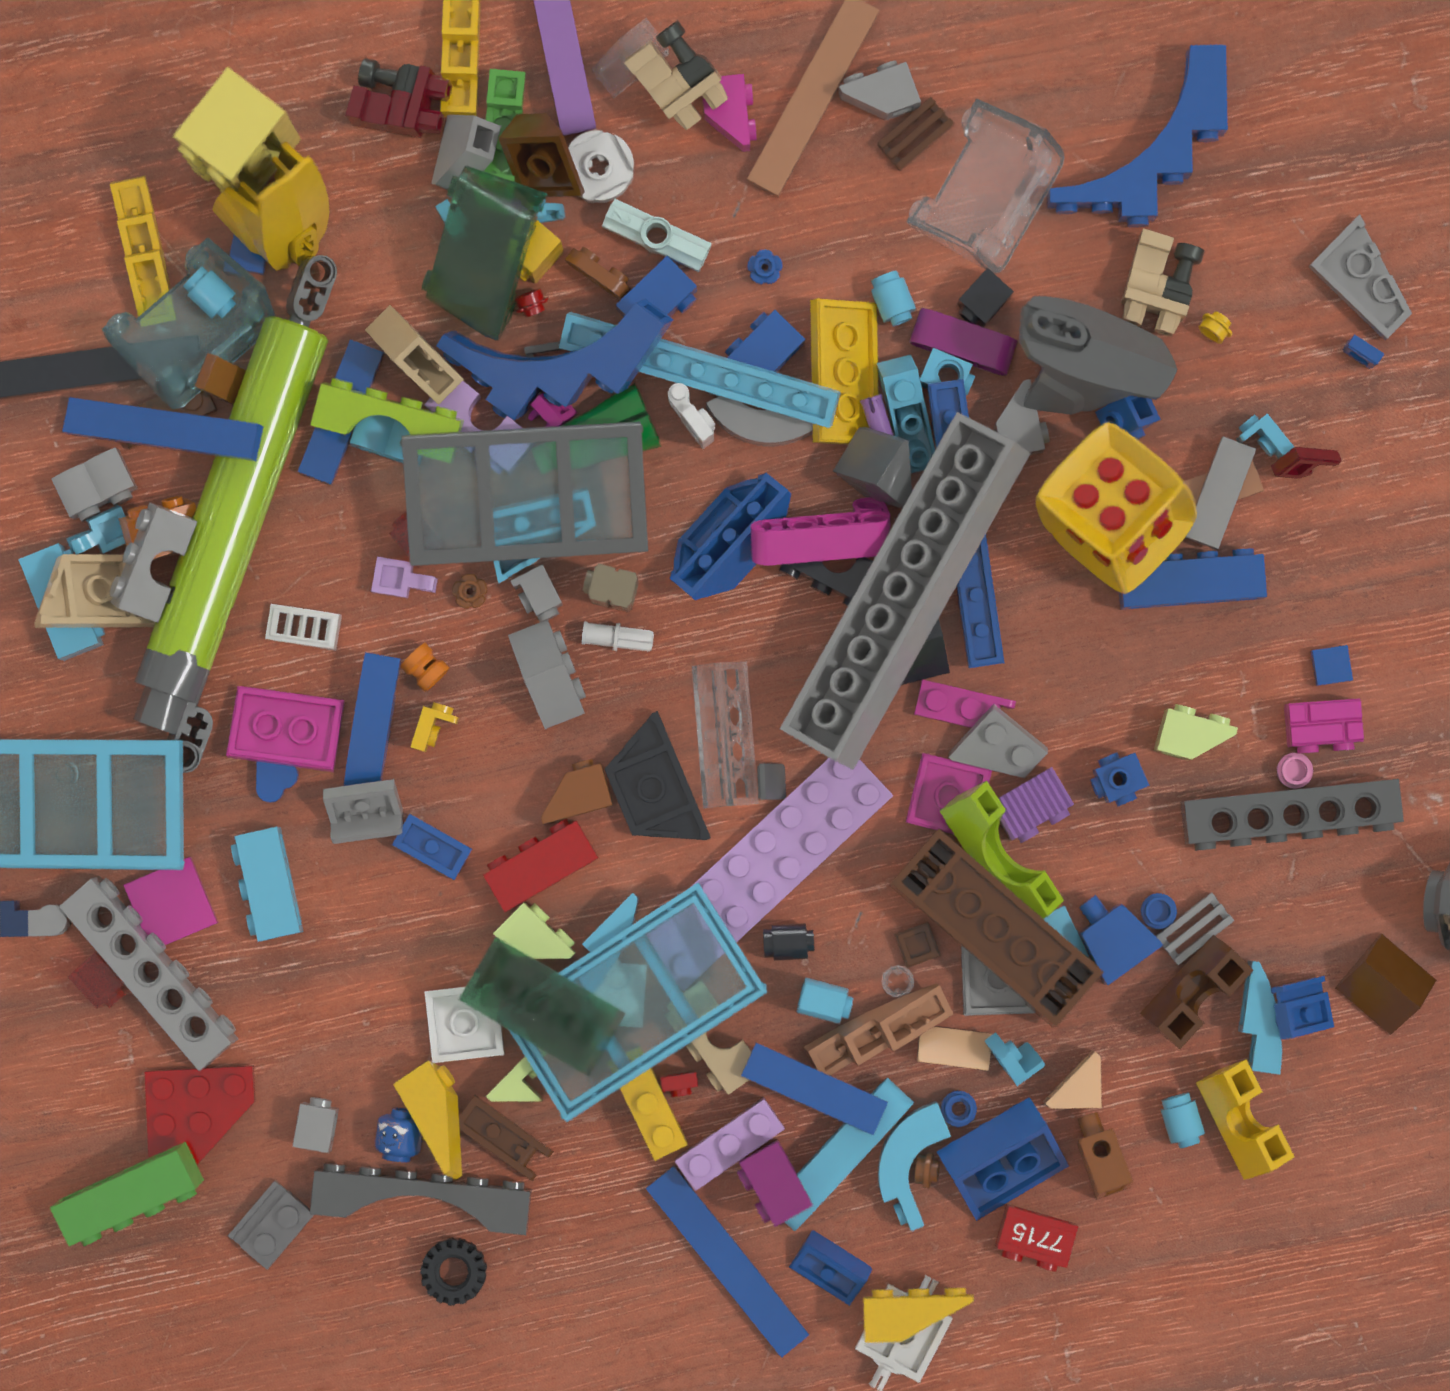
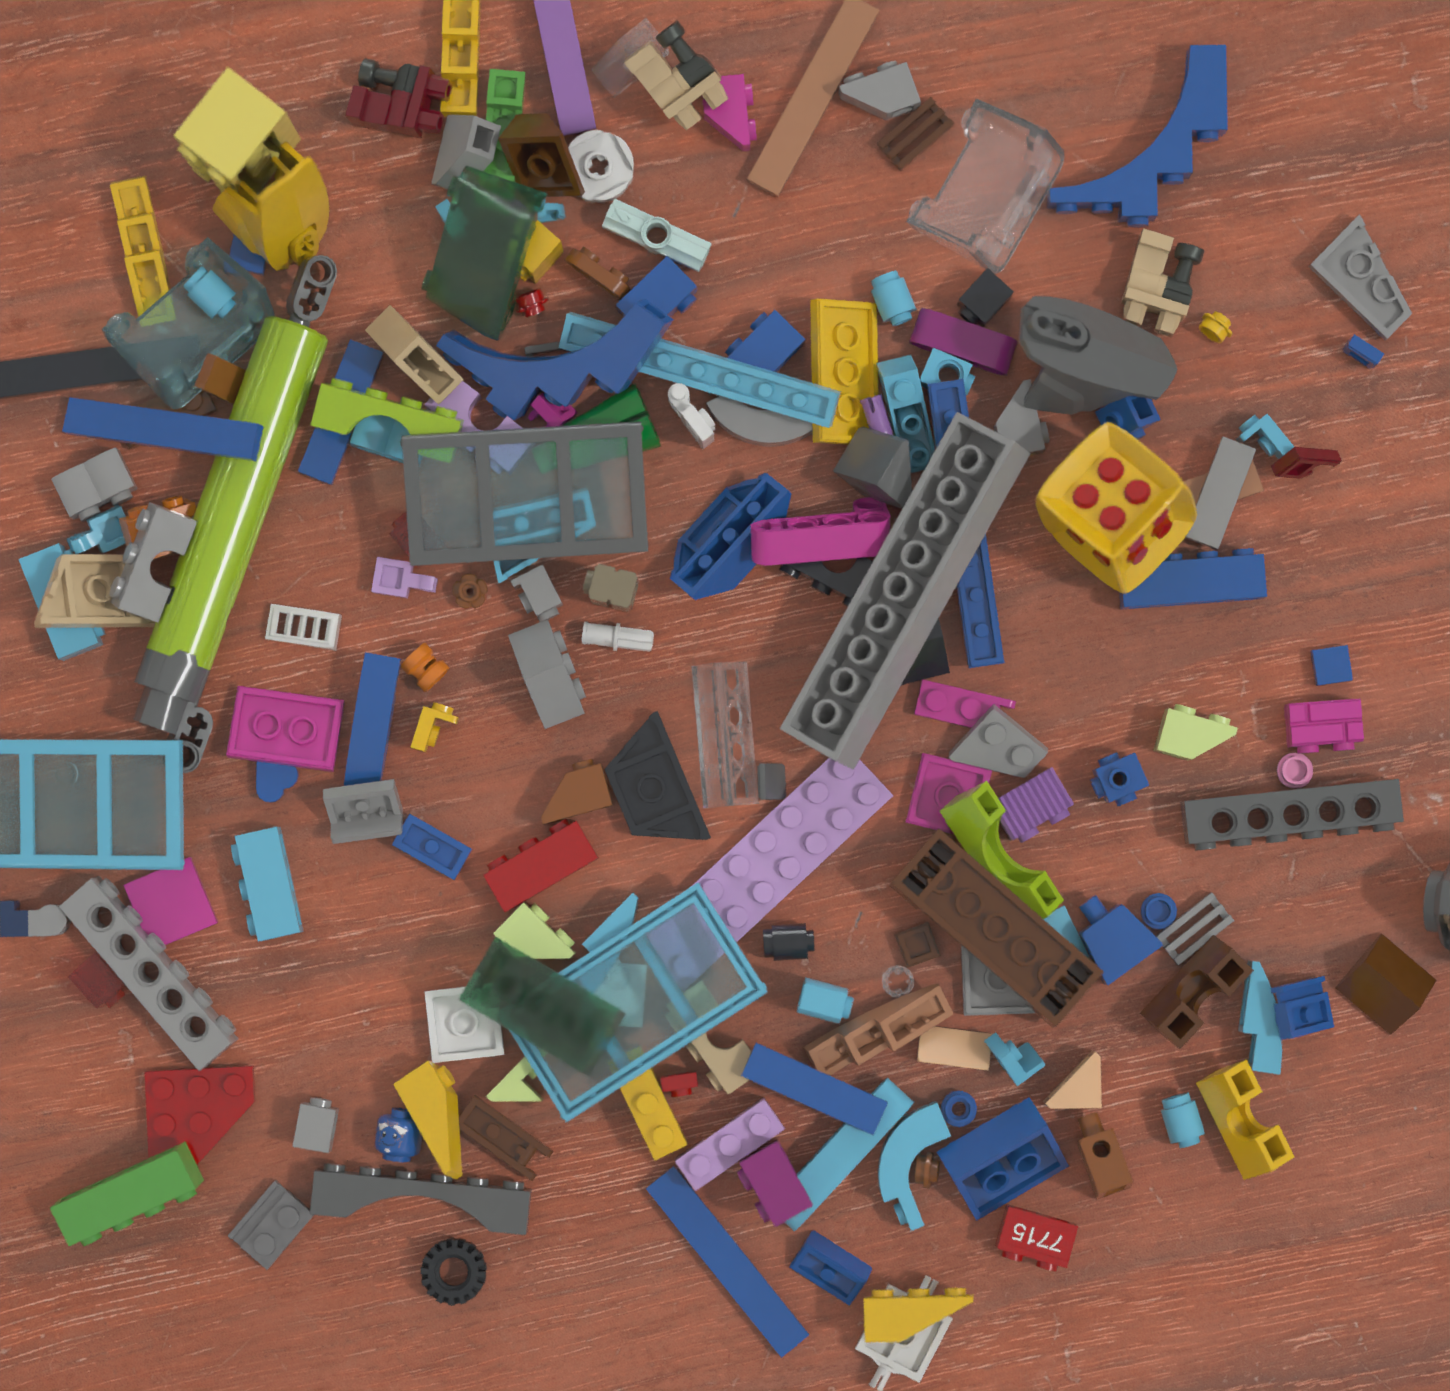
(764, 276): blue plate -> none

